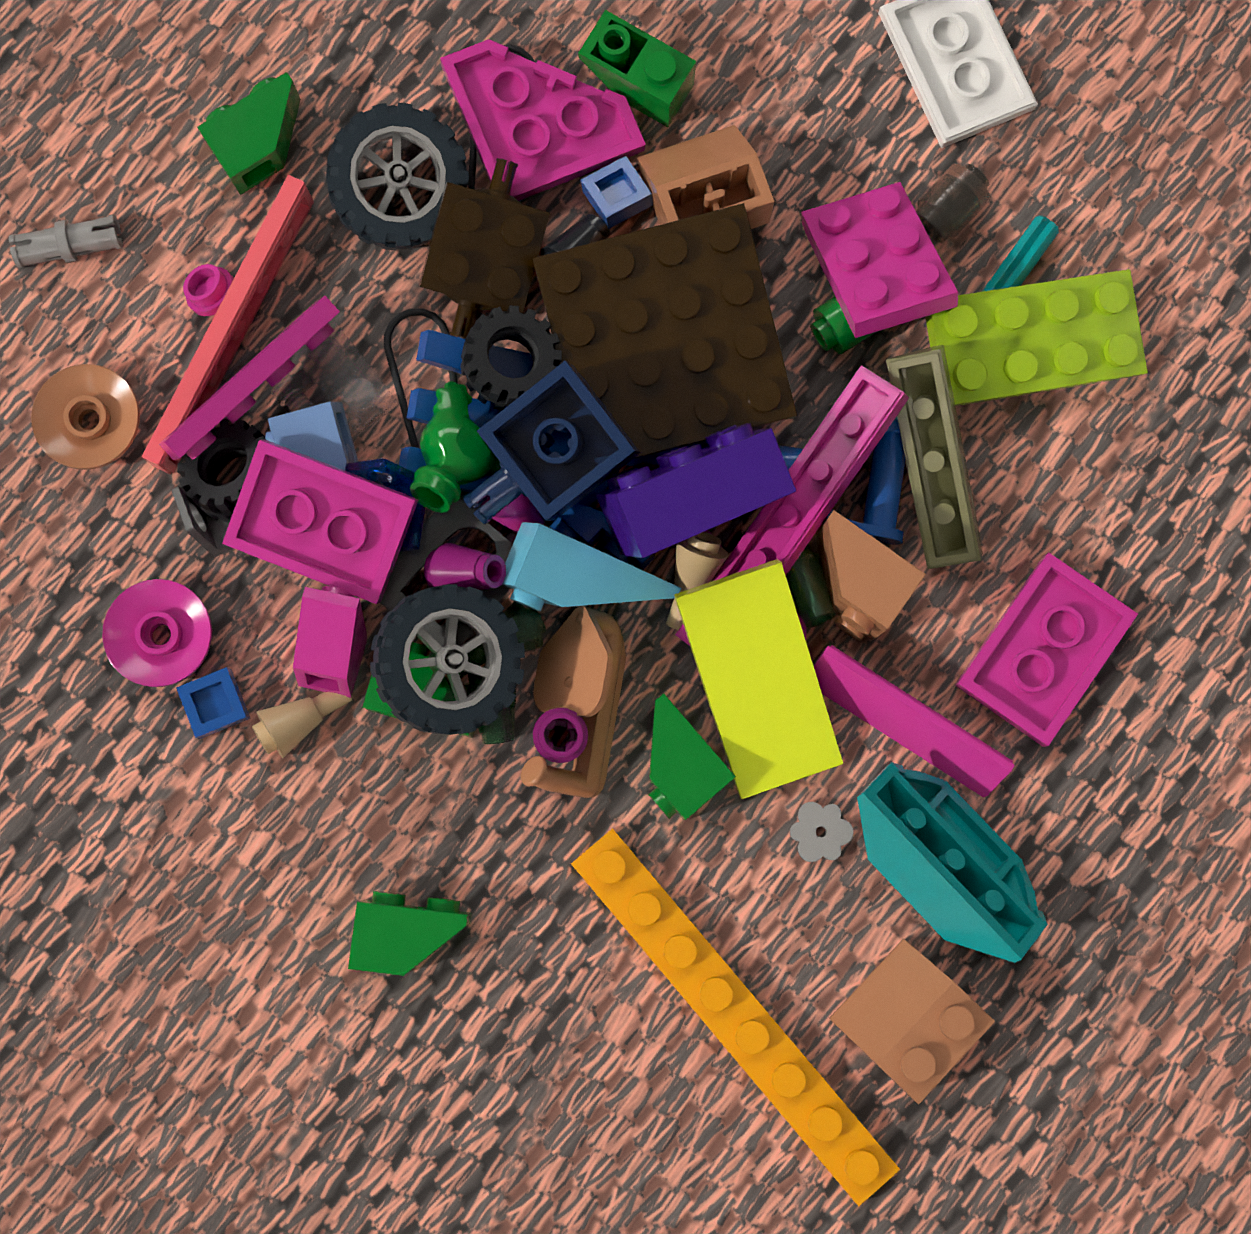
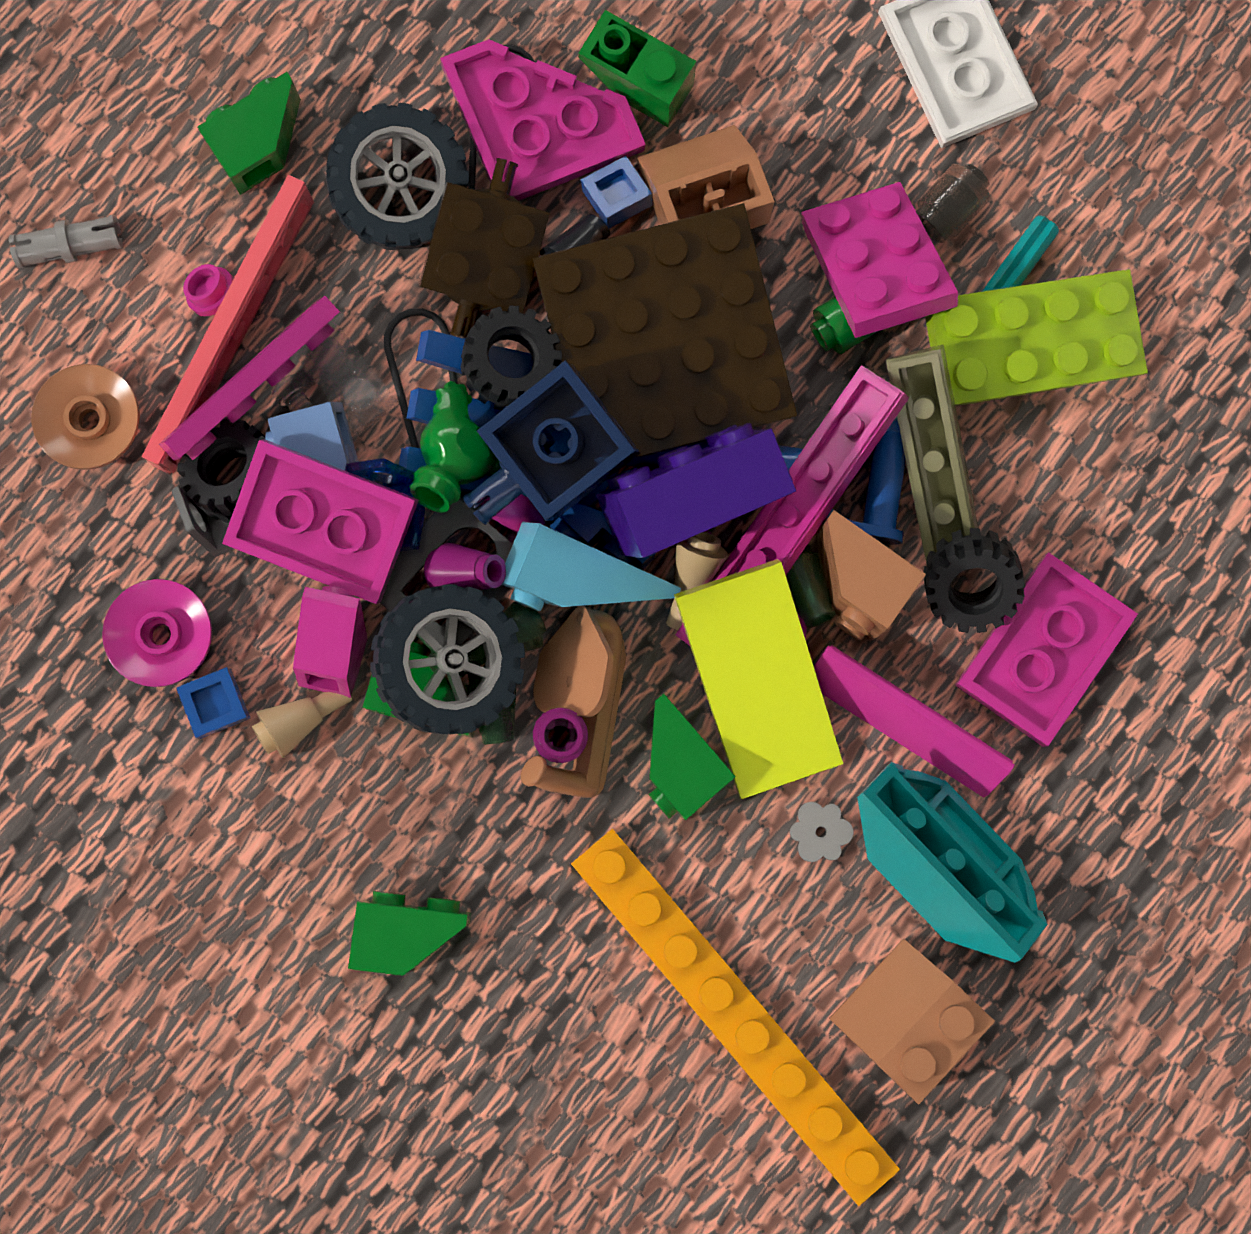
(980, 607): none -> black tyre

